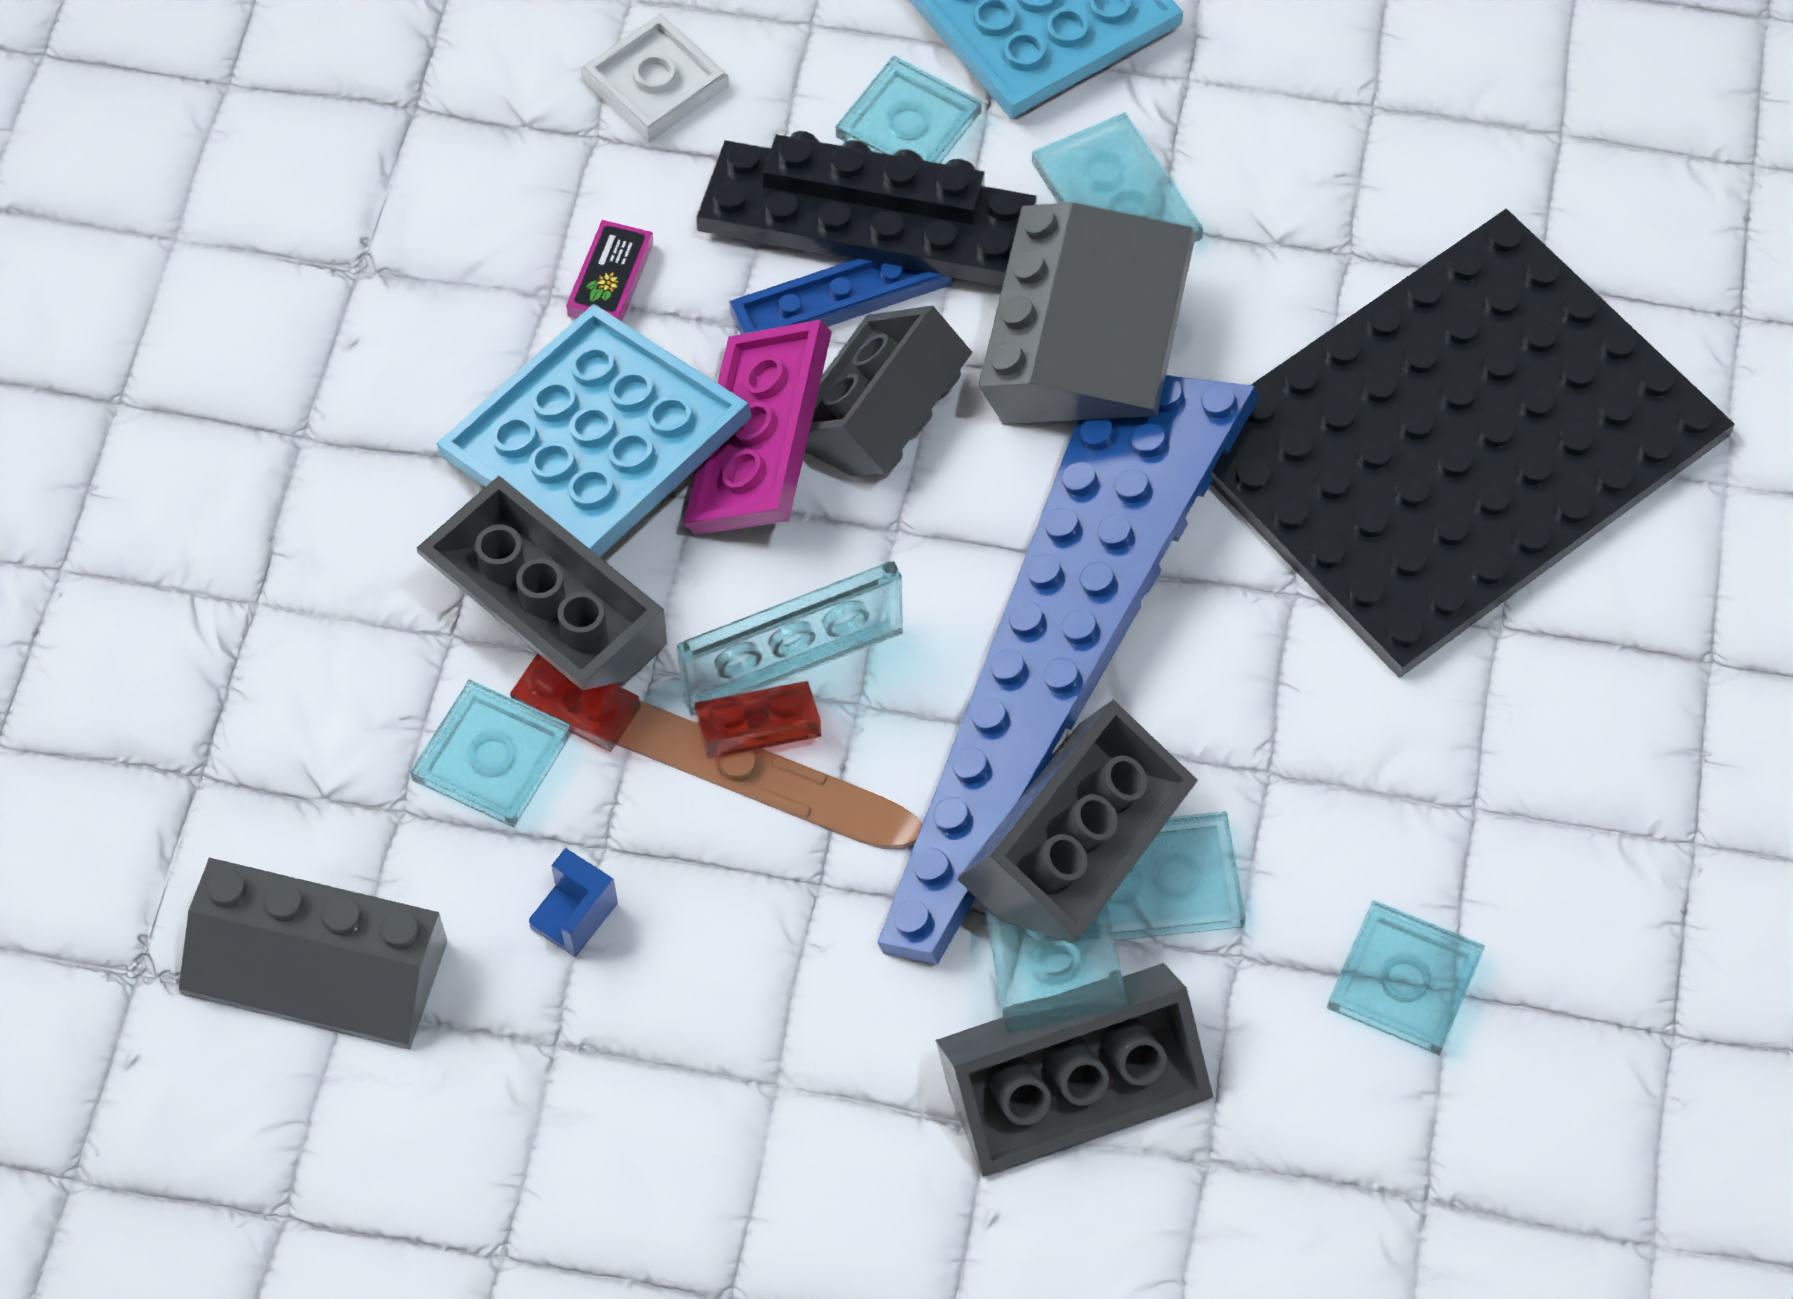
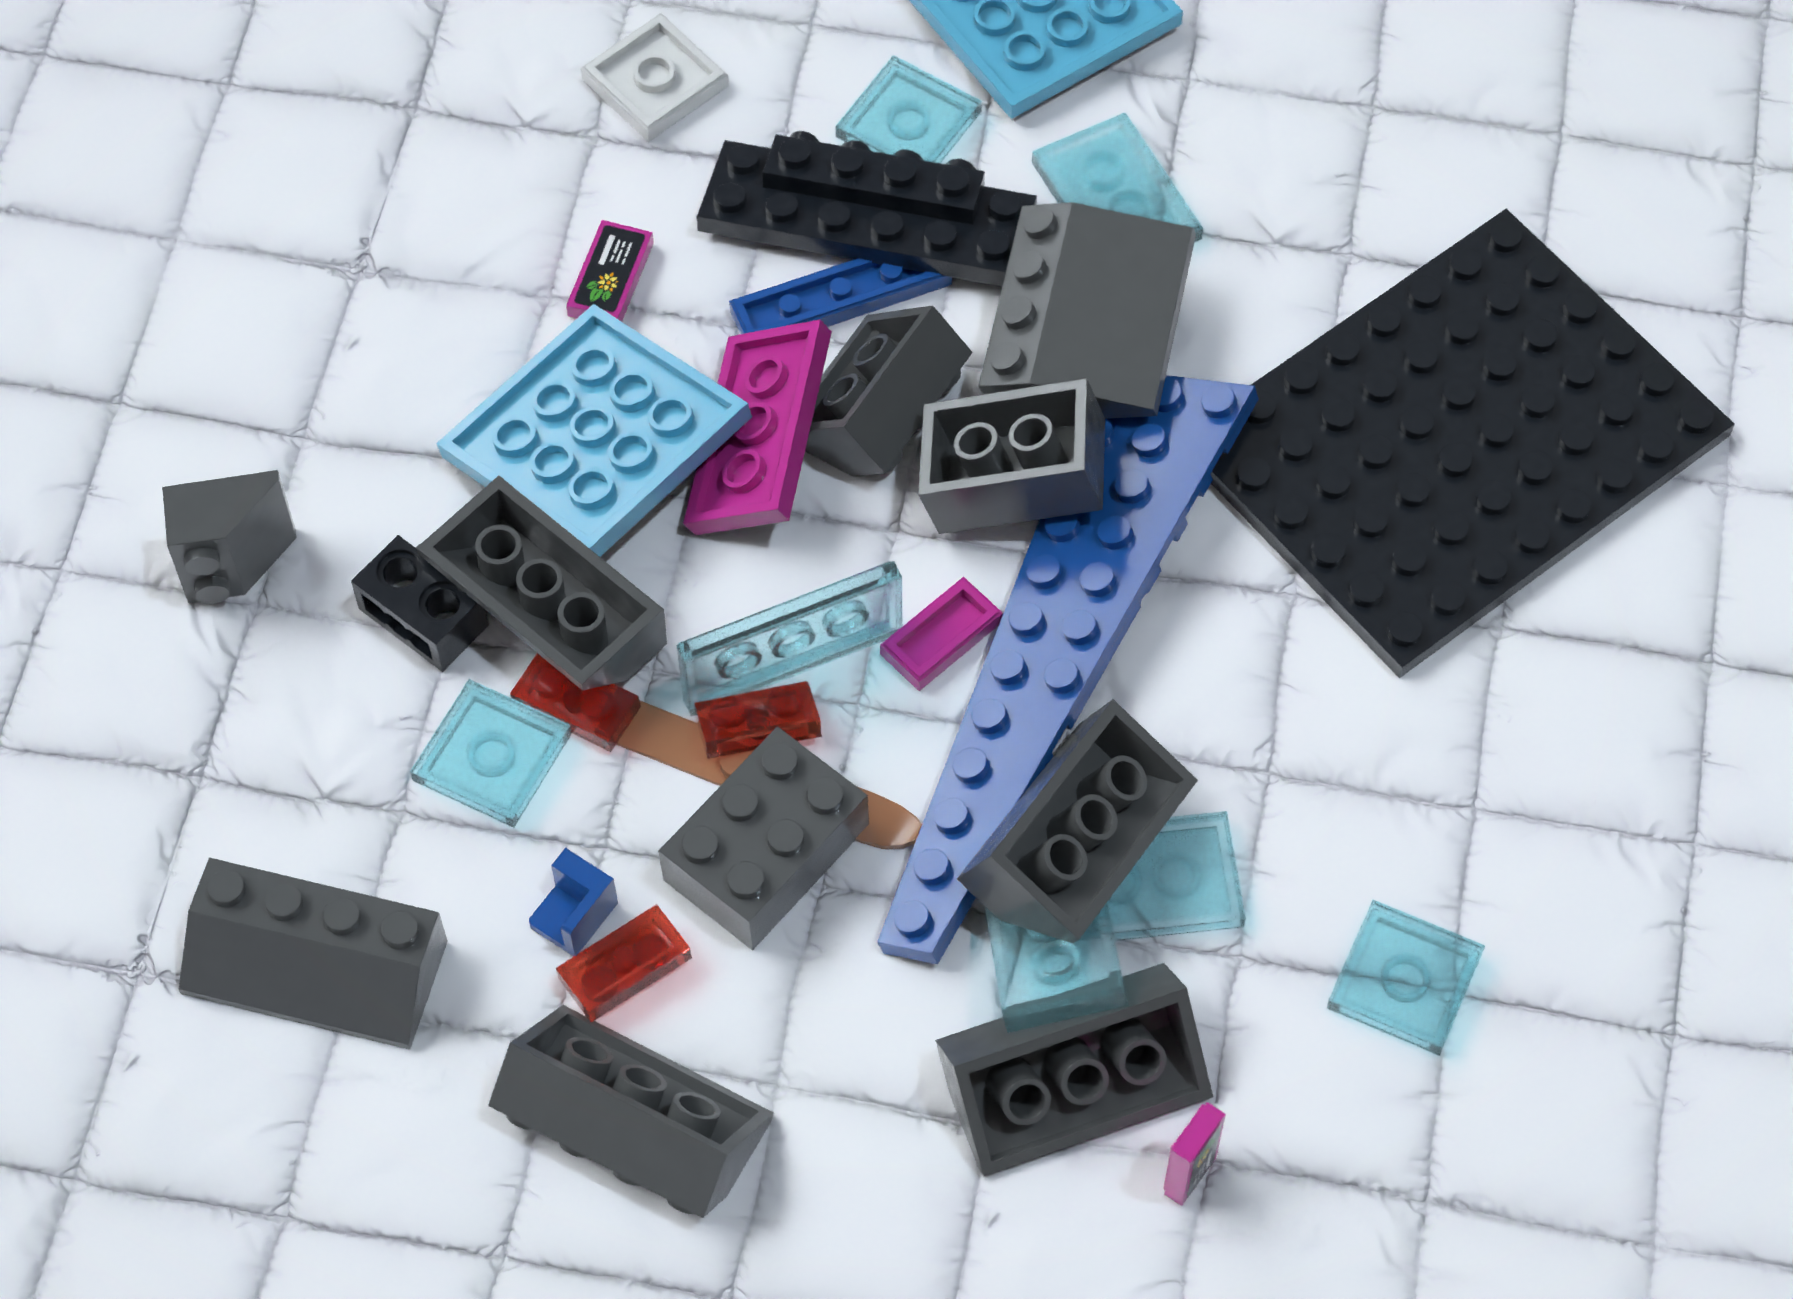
(226, 533): none -> dark grey slope
(412, 609): none -> black brick
(623, 963): none -> clear red plate
(629, 1110): none -> dark grey slope
(764, 837): none -> dark grey brick
(941, 633): none -> dark pink tile
(1012, 456): none -> dark grey brick
(1193, 1153): none -> dark pink tile

